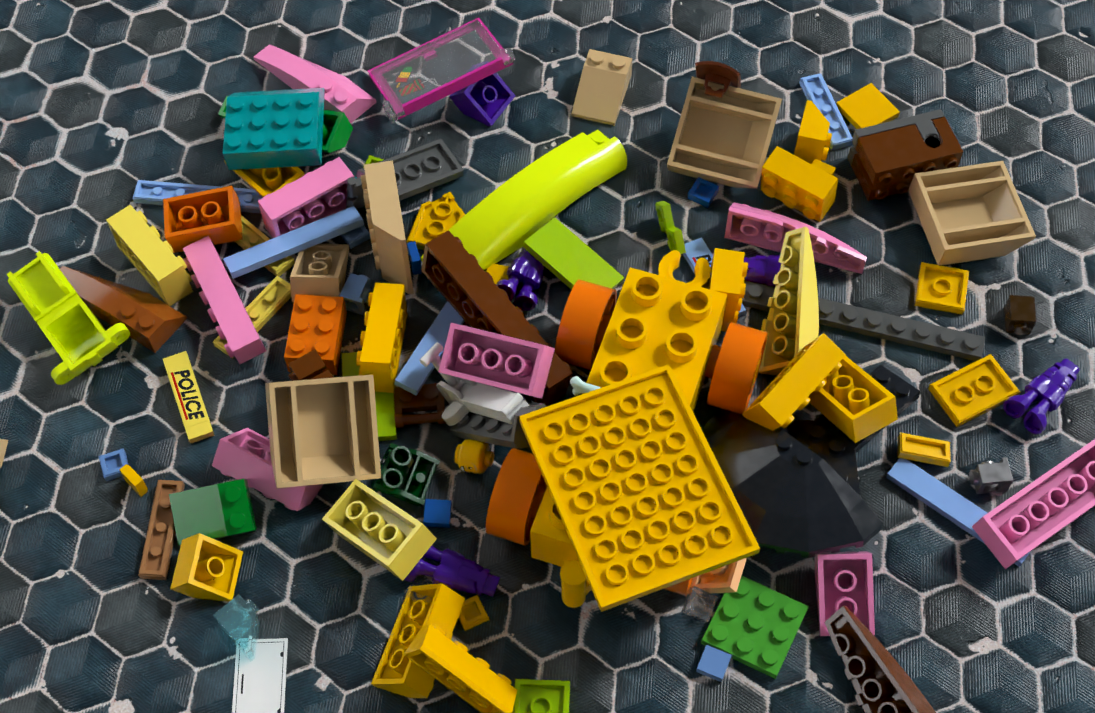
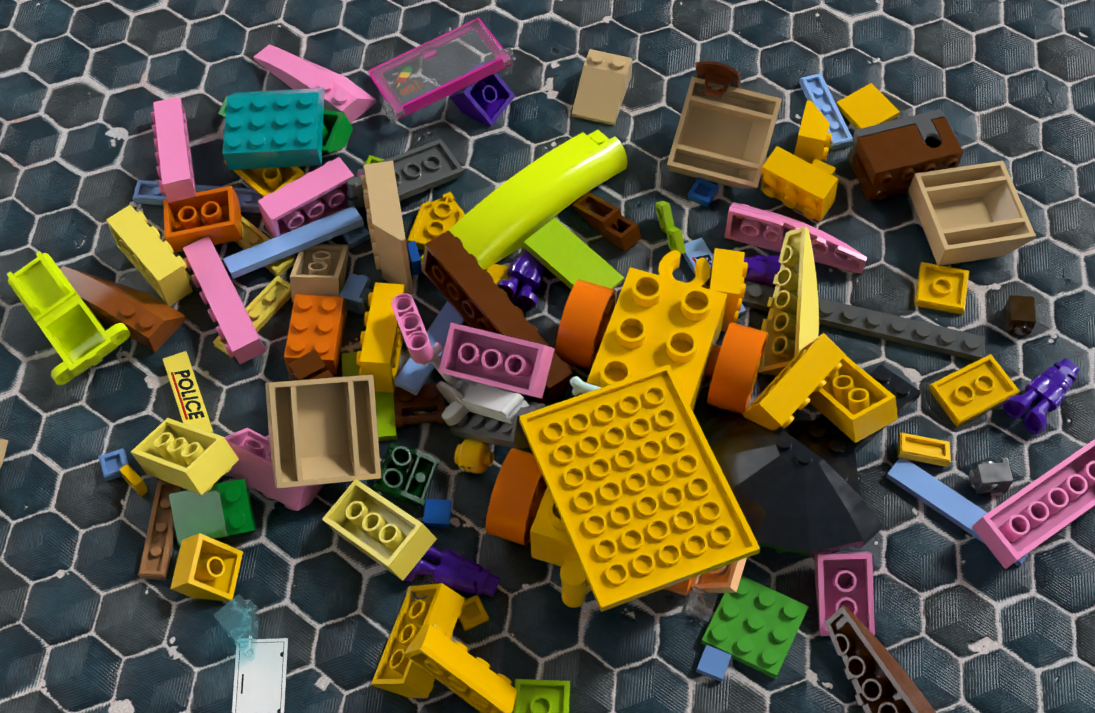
(173, 150): none -> bright pink brick
(185, 456): none -> light yellow brick
(409, 318): none -> bright pink beam
(608, 221): none -> reddish brown slope

